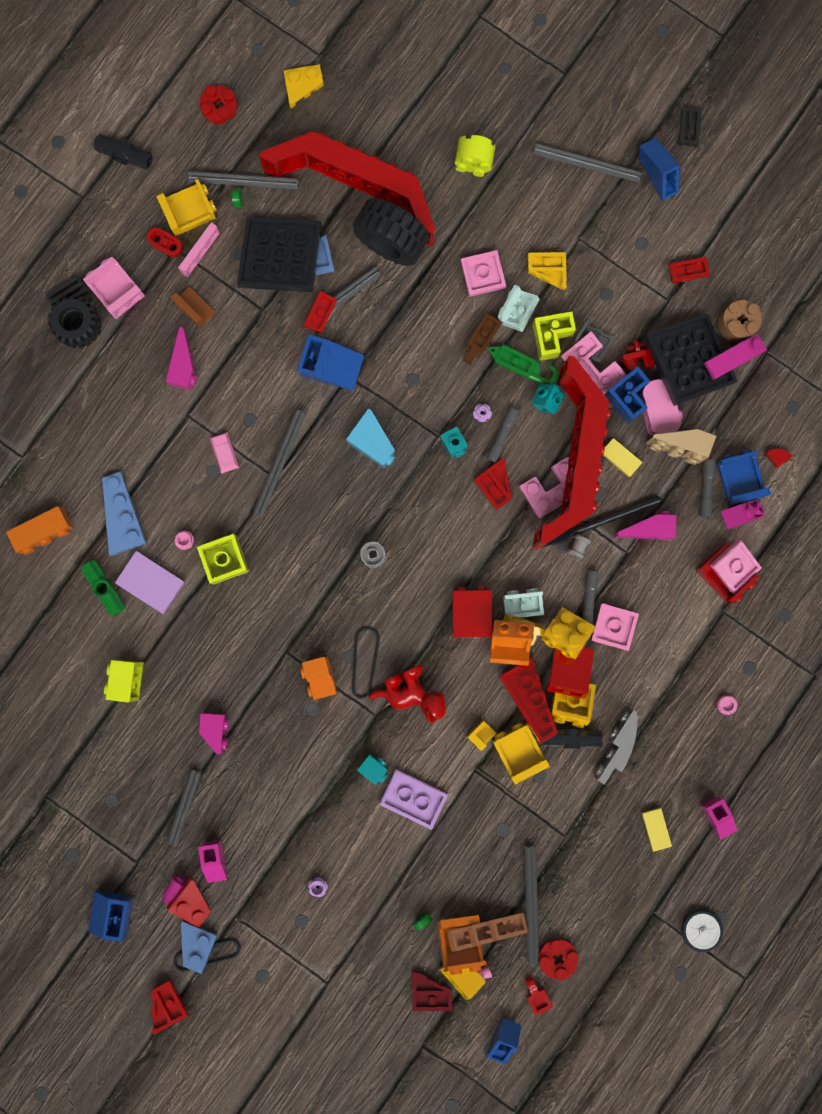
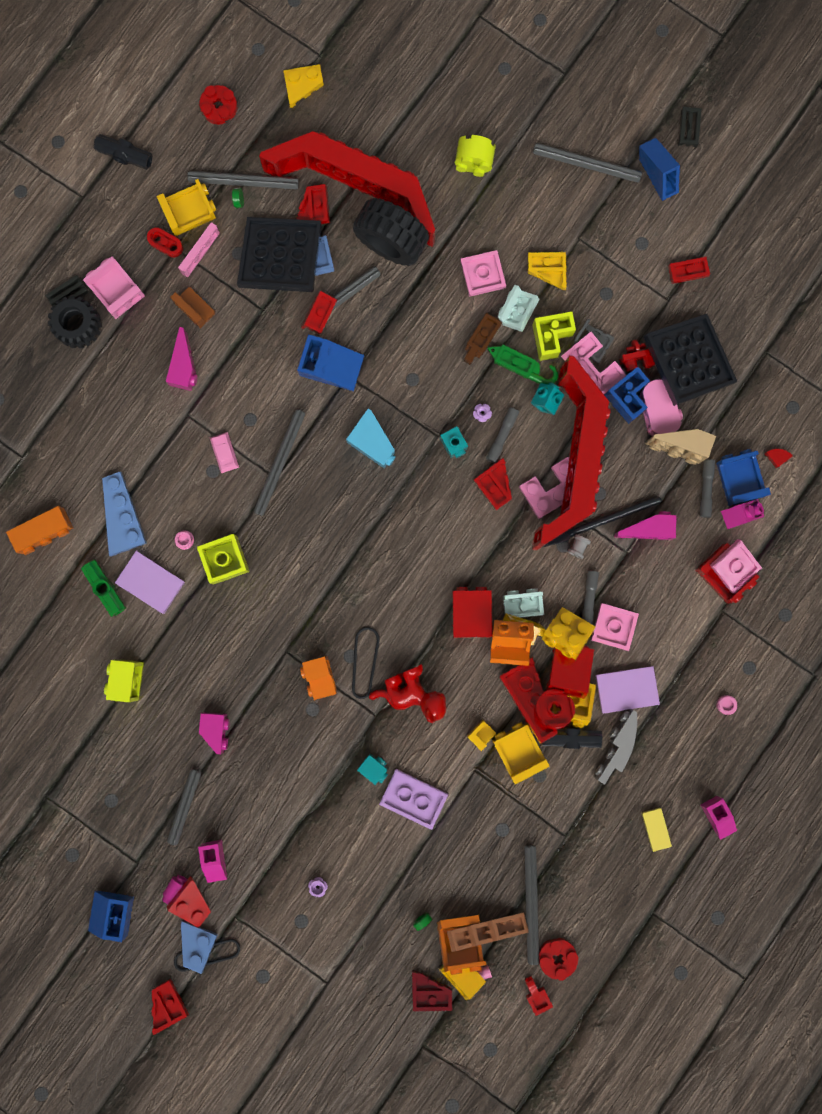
(315, 204): none -> red wing
(373, 554): light grey wheel -> none
(504, 1041): blue slope -> none
(561, 701): none -> red plate
(621, 458): light yellow tile -> none
(627, 689): none -> lavender tile
(702, 931): white wheel -> none
(735, 356): dark pink slope -> none
(739, 312): medium nougat brick -> none

